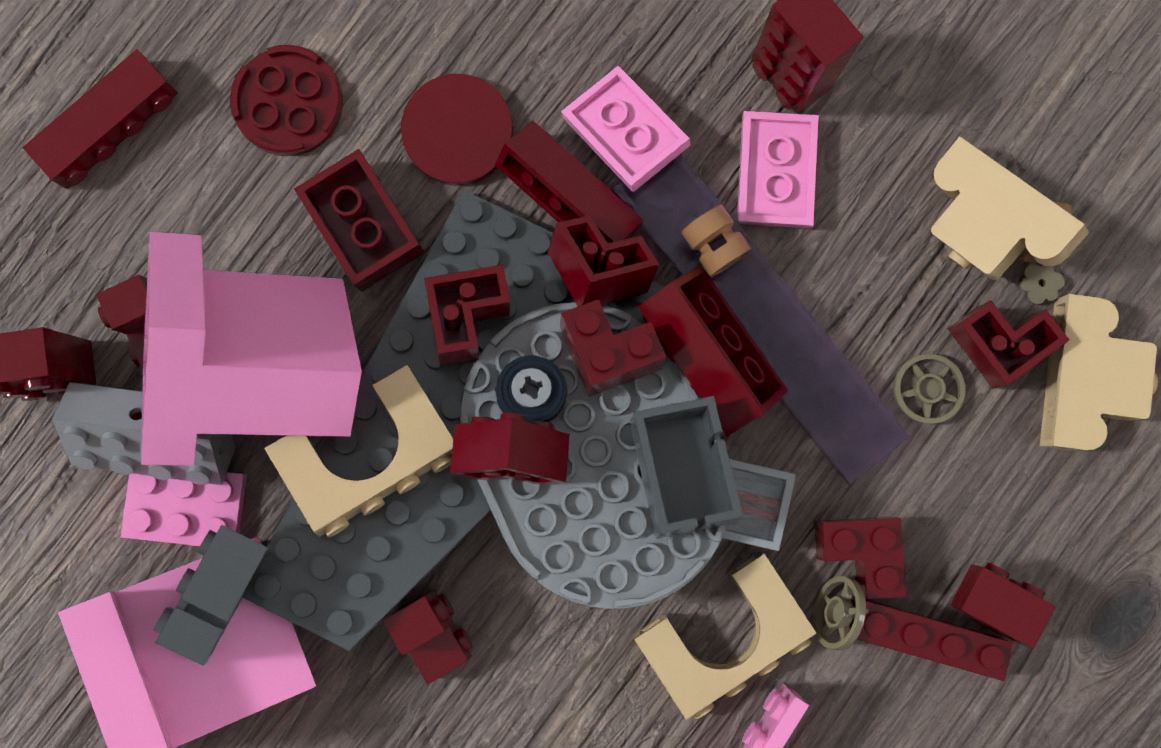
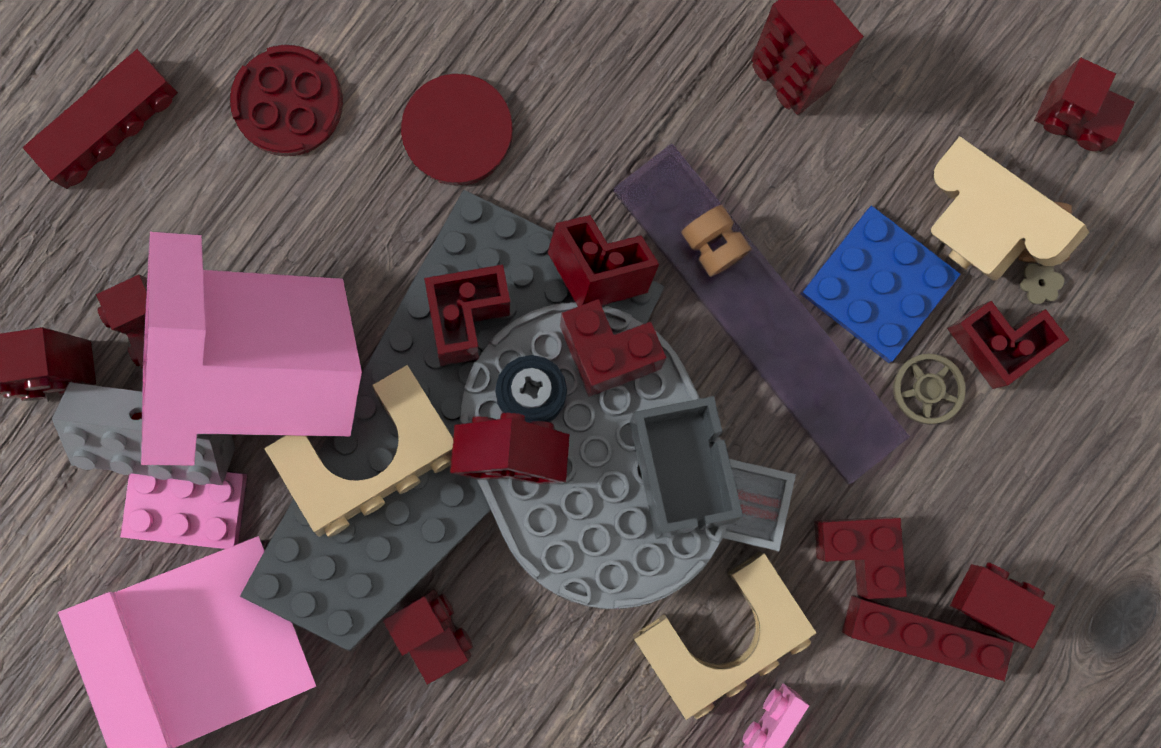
(209, 594): dark grey piece -> none
(359, 220): dark red brick -> none
(563, 184): dark red brick -> none
(626, 128): bright pink plate -> none
(713, 349): dark red brick -> none
(777, 169): bright pink plate -> none
(839, 613): dark tan wheel -> none
(880, 284): none -> blue plate
(1084, 107): none -> dark red brick
(1094, 376): tan brick -> none

